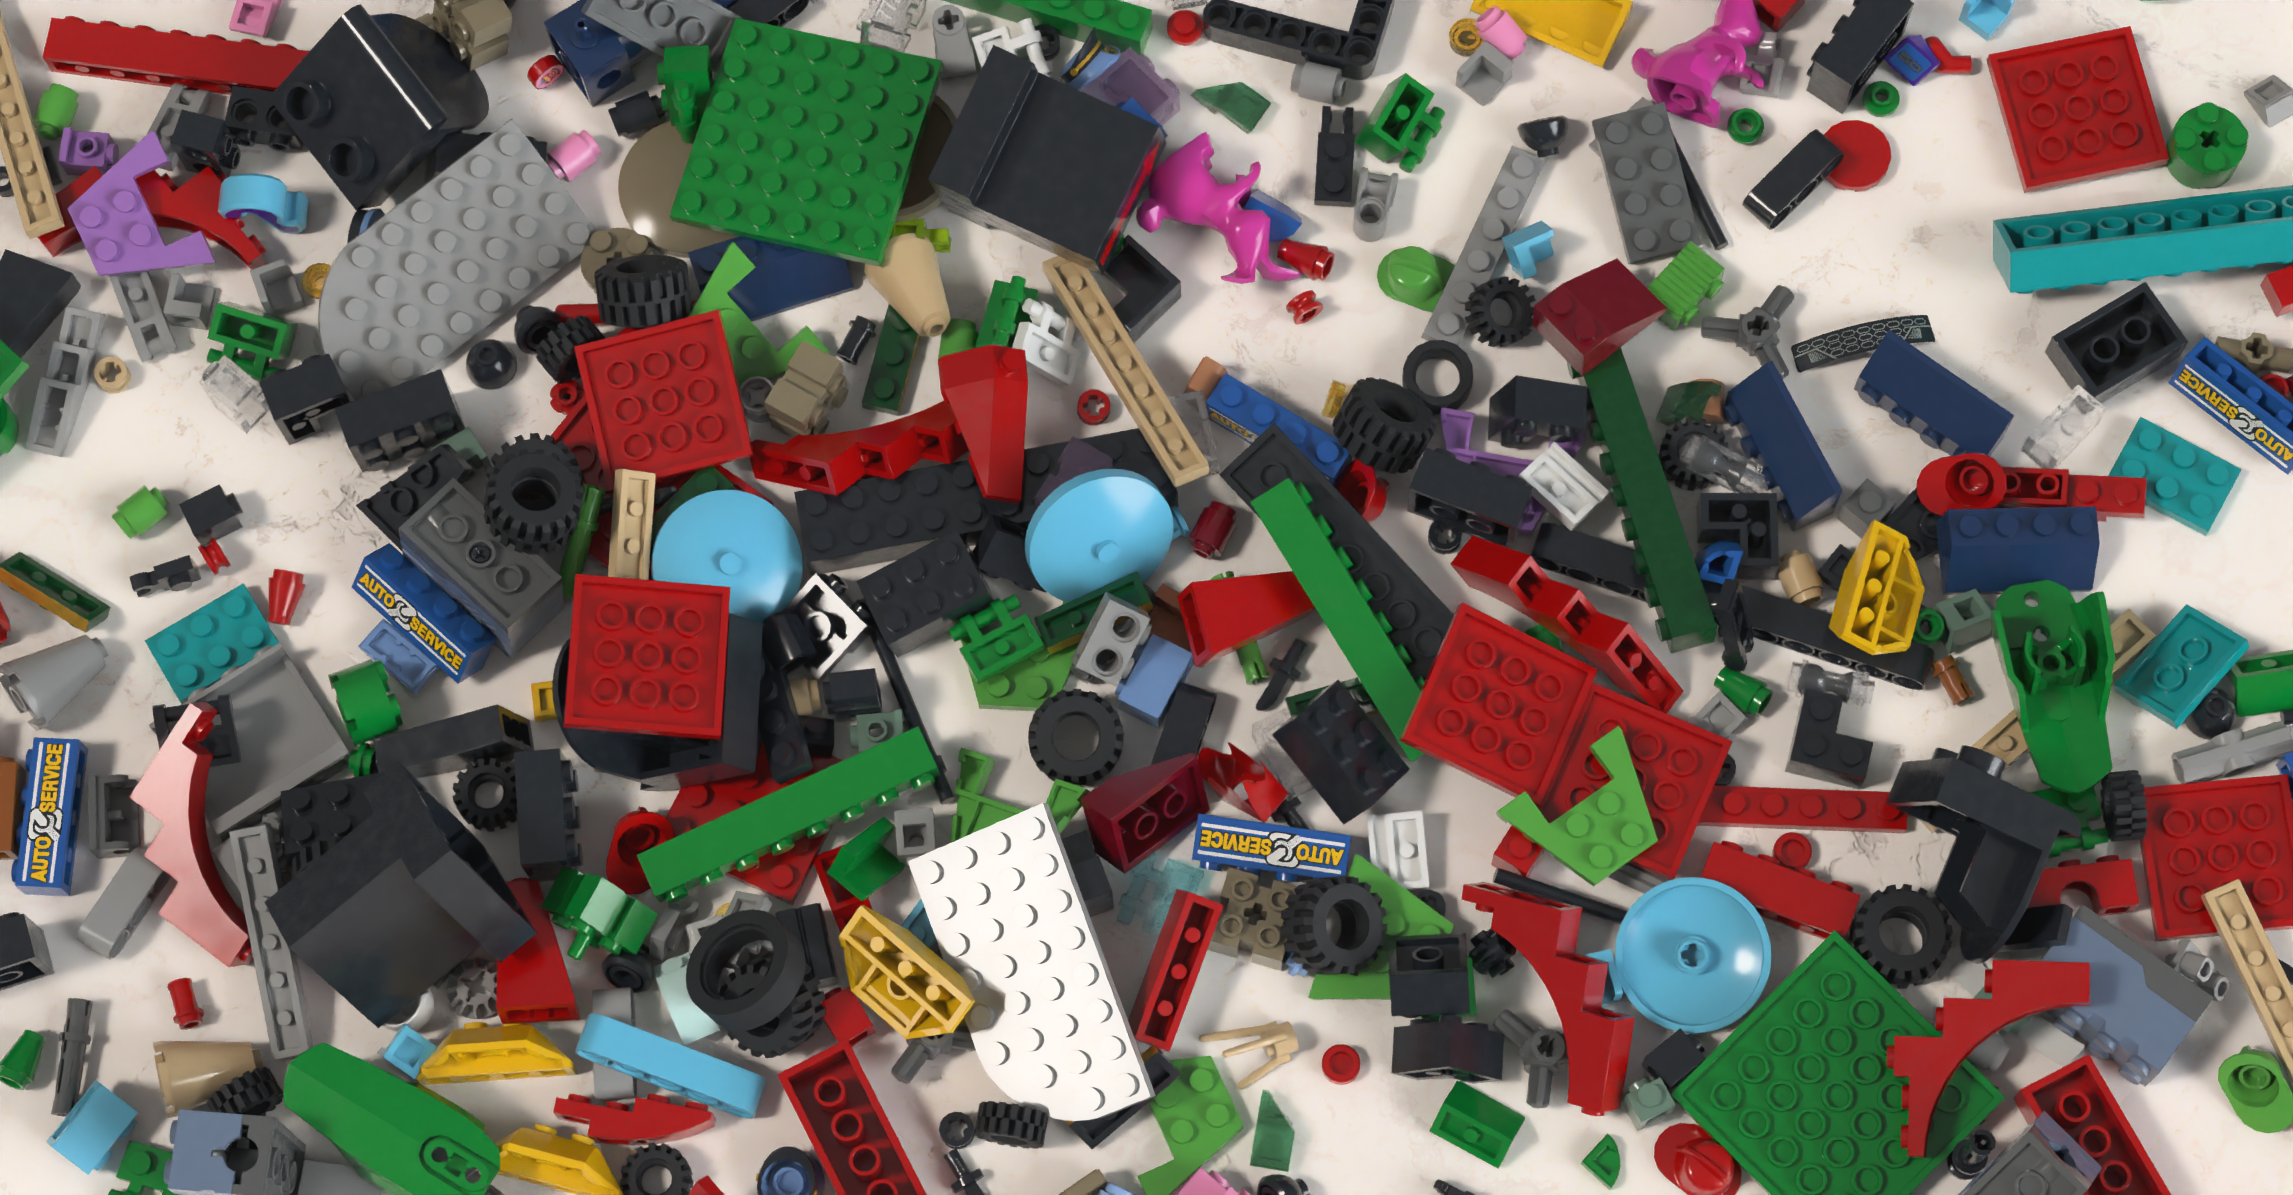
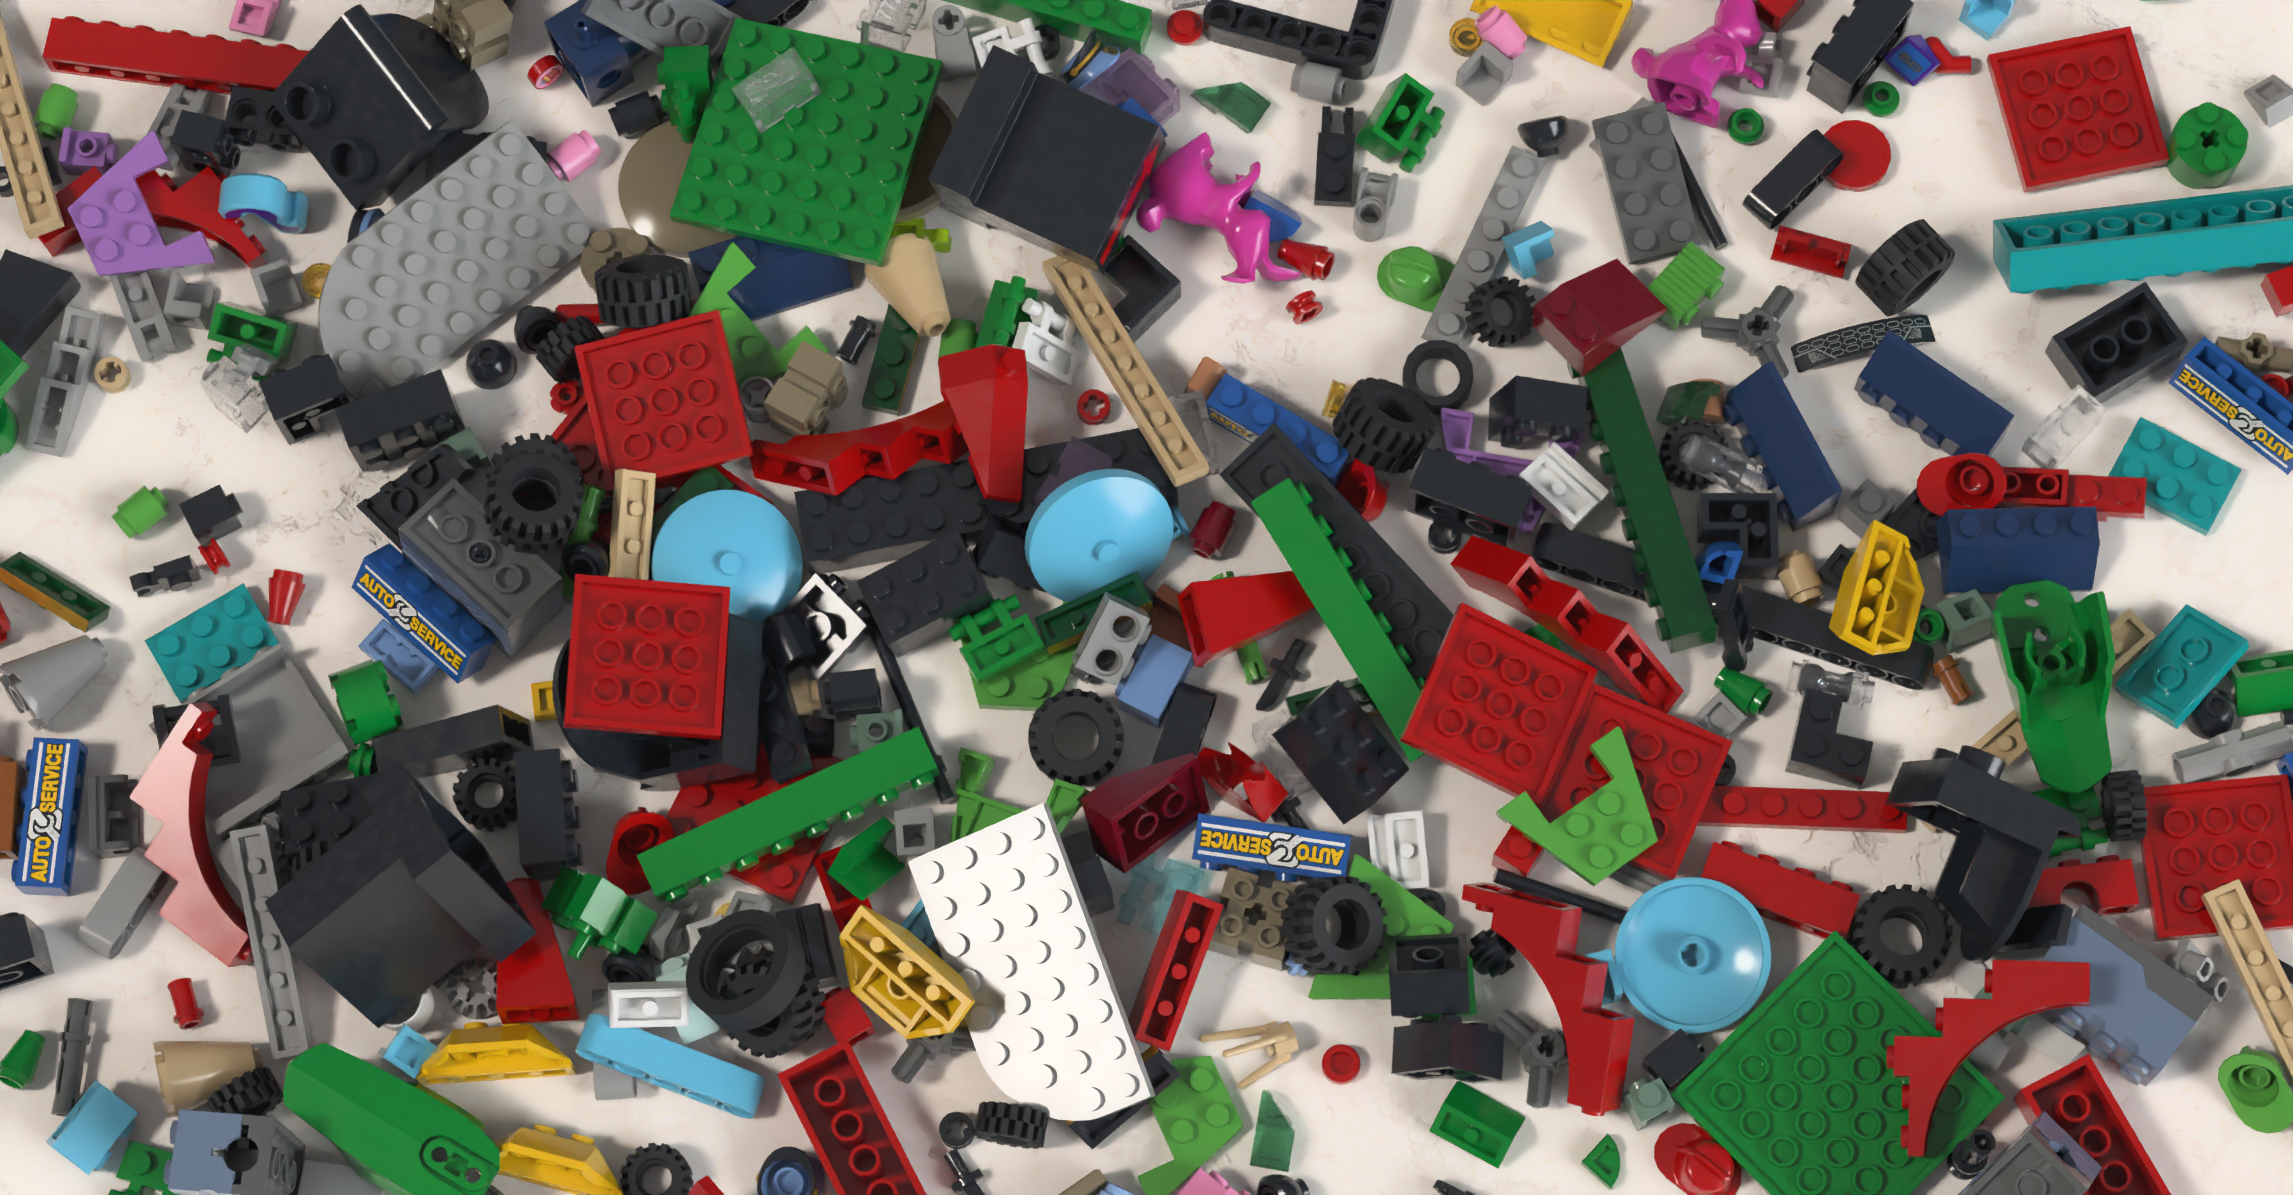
(252, 362): none -> light grey plate
(586, 558): none -> black brick
(648, 1004): none -> white slope
(650, 1122): red slope -> none
(776, 89): none -> clear brick
(1792, 850): red tile -> none
(1811, 252): none -> red hinge
(1905, 267): none -> black tyre

